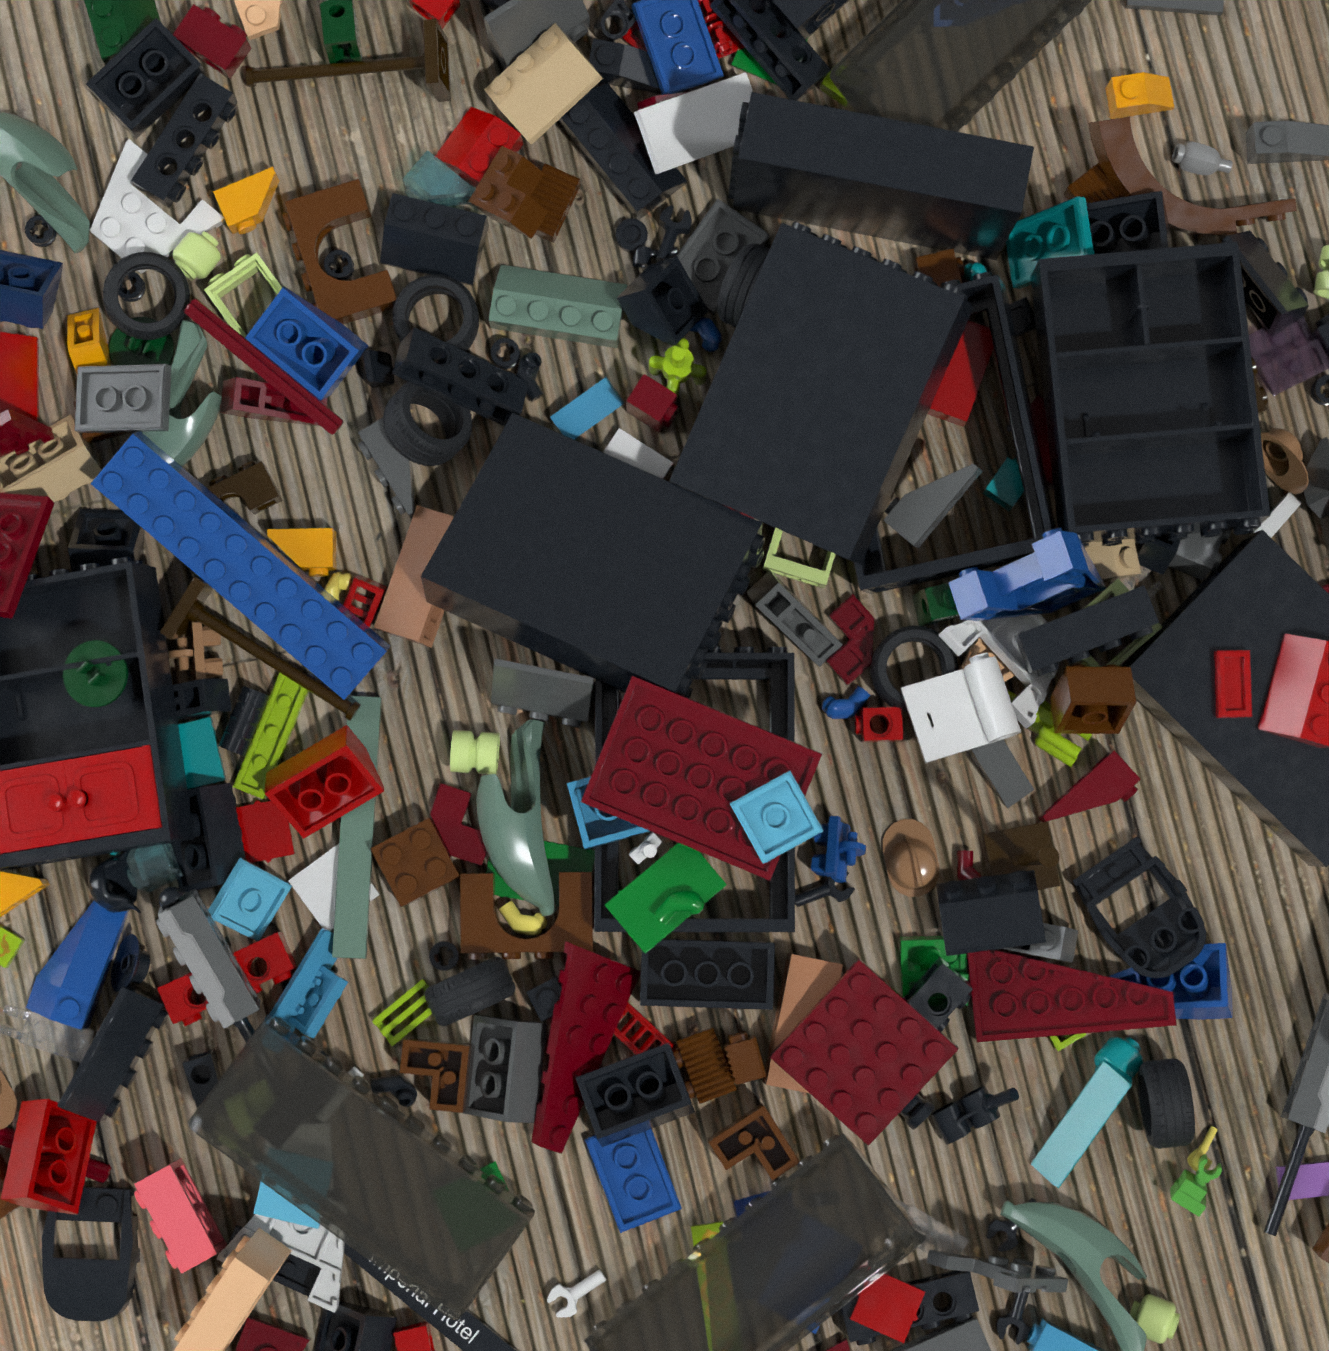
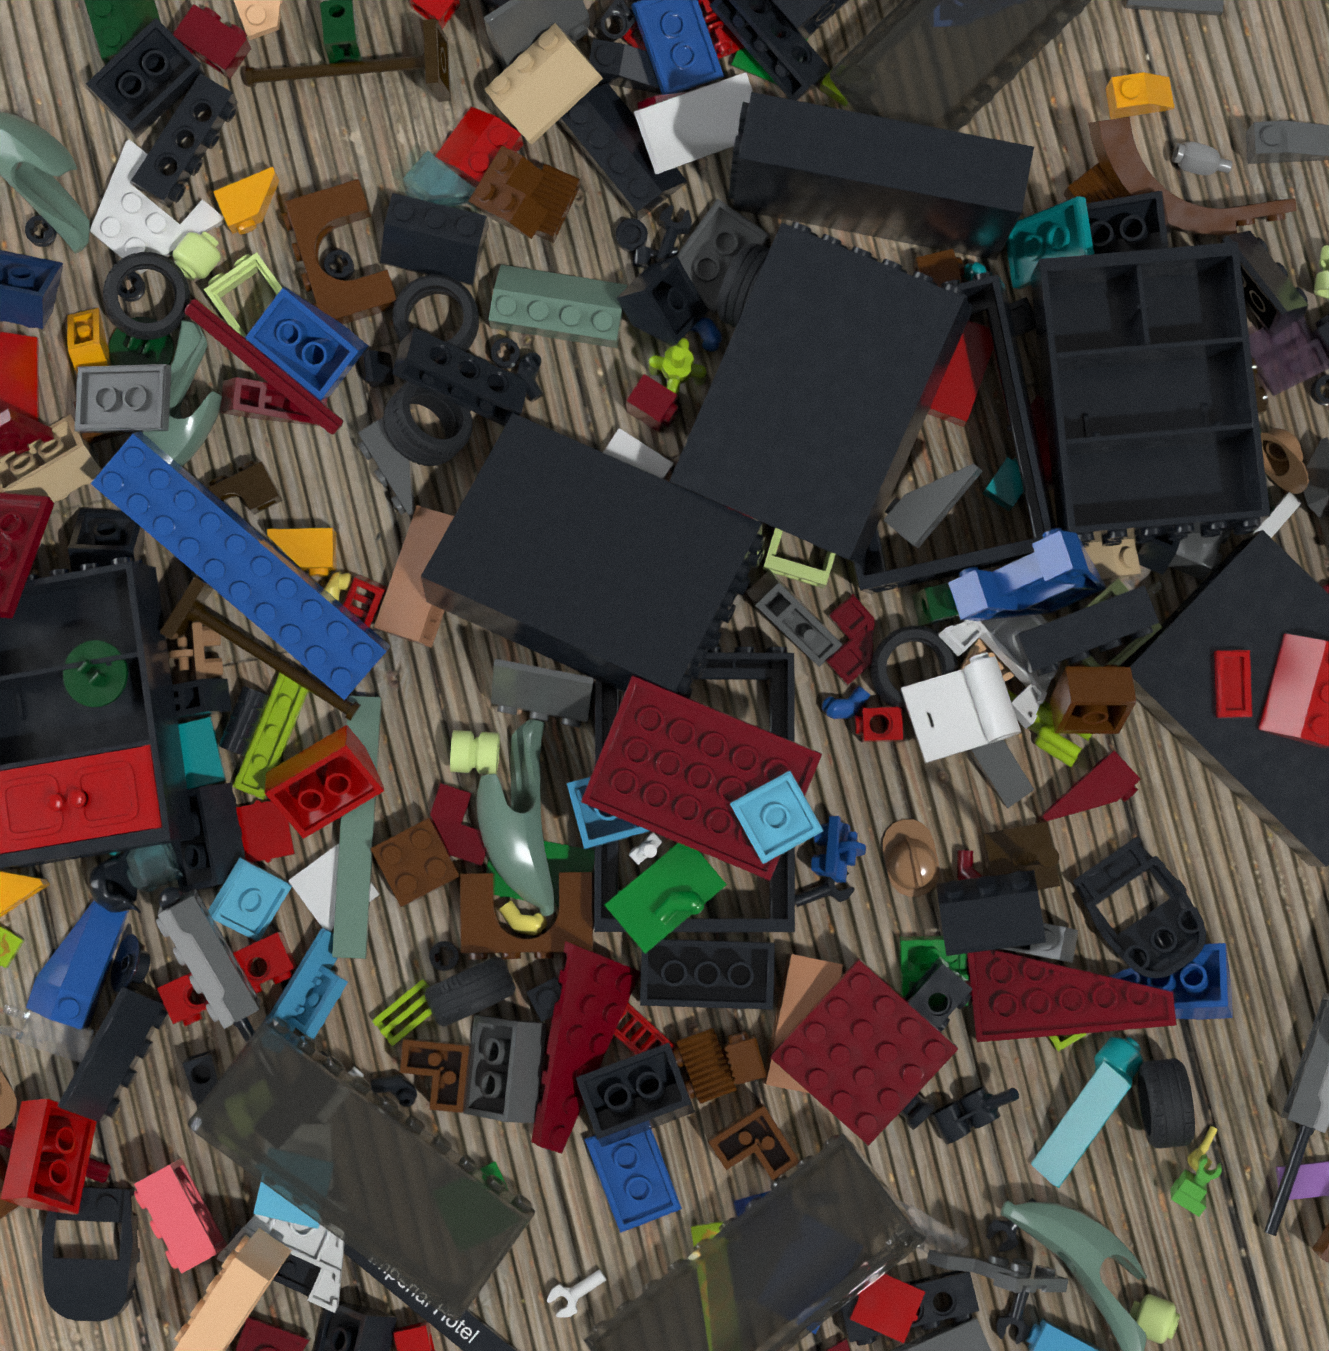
(587, 409): dark azure slope -> none

